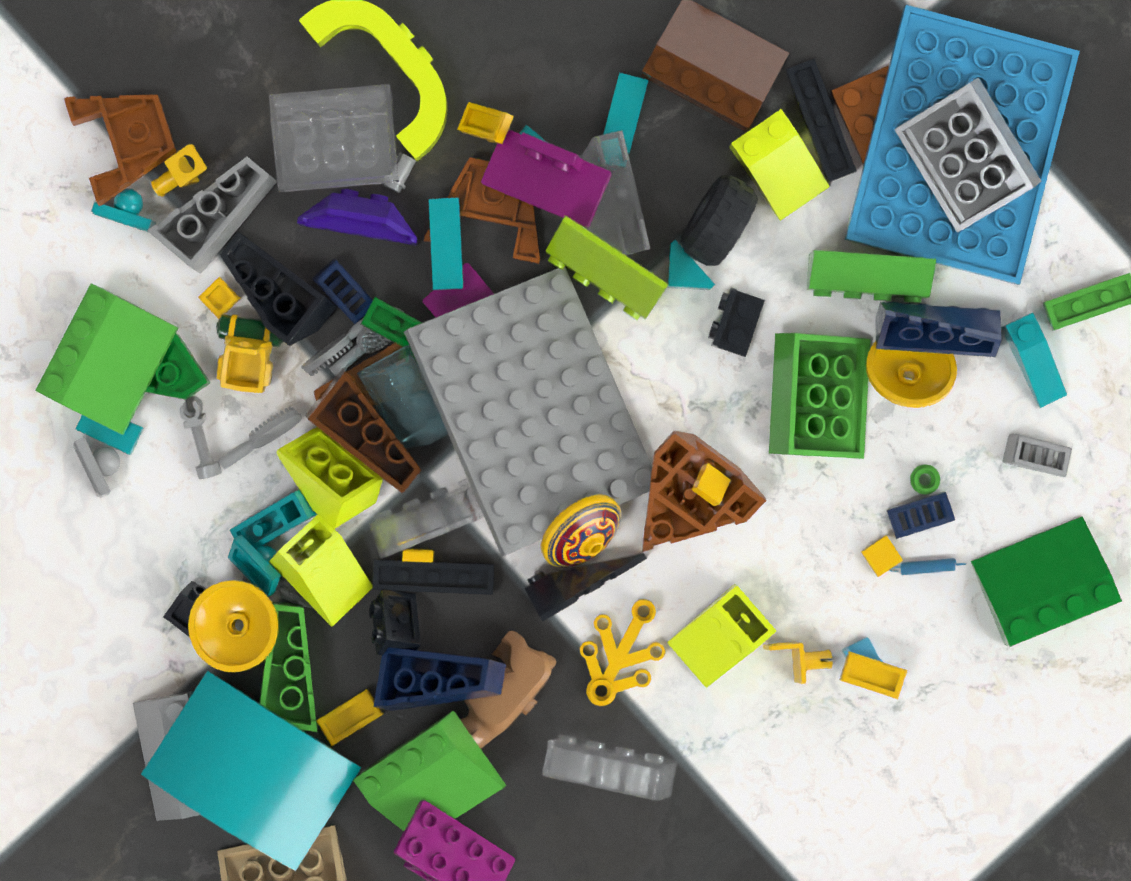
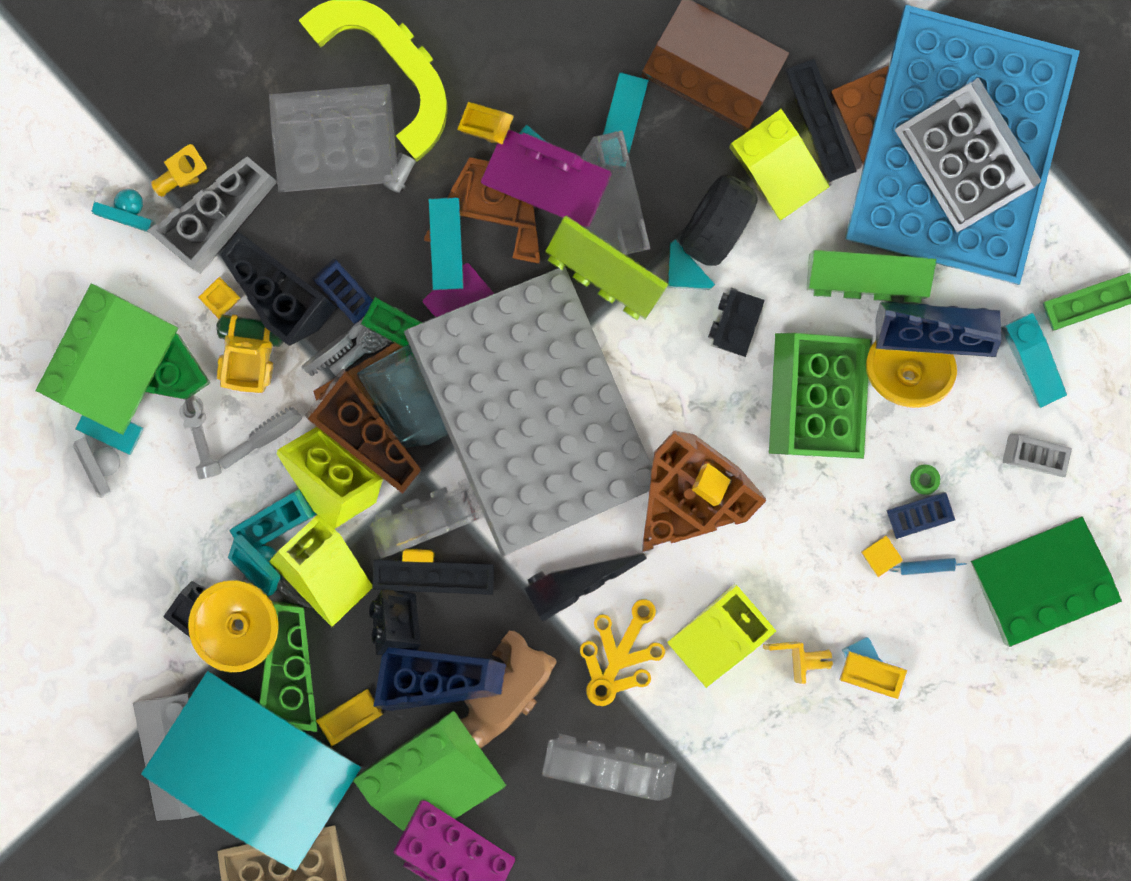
(136, 134): dark orange wing -> none
(359, 217): dark purple wedge -> none
(581, 531): dish -> none

